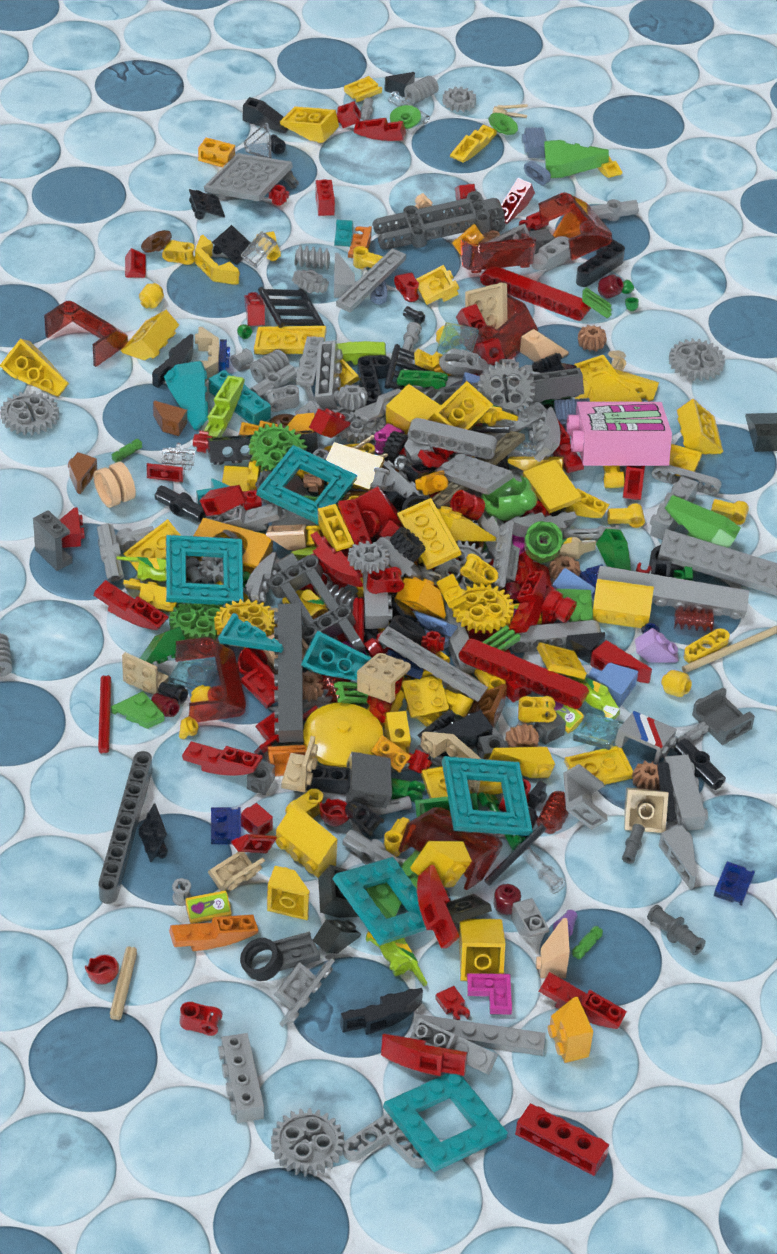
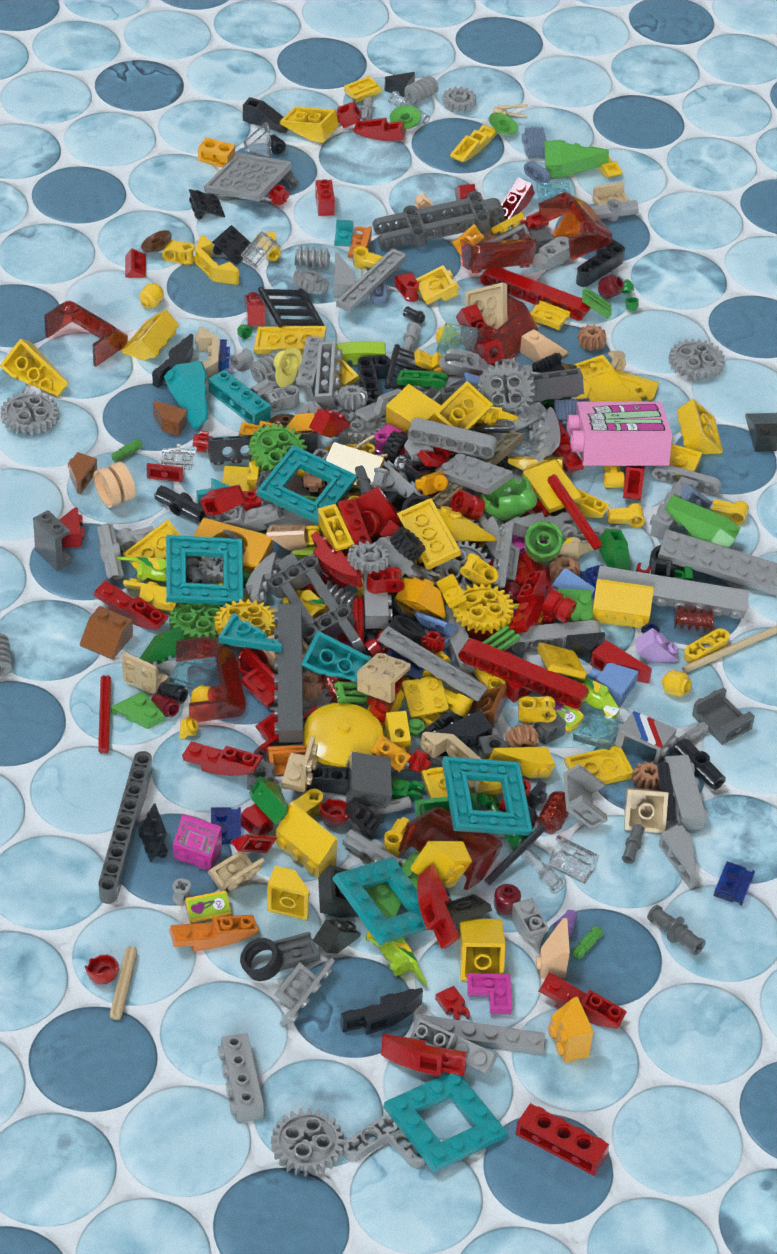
(107, 632): none -> dark orange slope
(198, 842): none -> dark pink slope
(199, 1018): red piece -> none
(224, 406): lime slope -> none
(269, 799): none -> green slope
(286, 366): none -> light yellow piece
(363, 481): none -> dark grey axle
(415, 726): none -> bright green plate
(504, 226): none -> yellow plate
(549, 189): none -> clear light blue plate
(550, 315): none -> yellow plate
(568, 531): none -> light grey plate
(573, 859): none -> clear slope
(574, 512): none -> red axle
(604, 193): none -> tan bracket
(693, 496): none -> sand blue slope

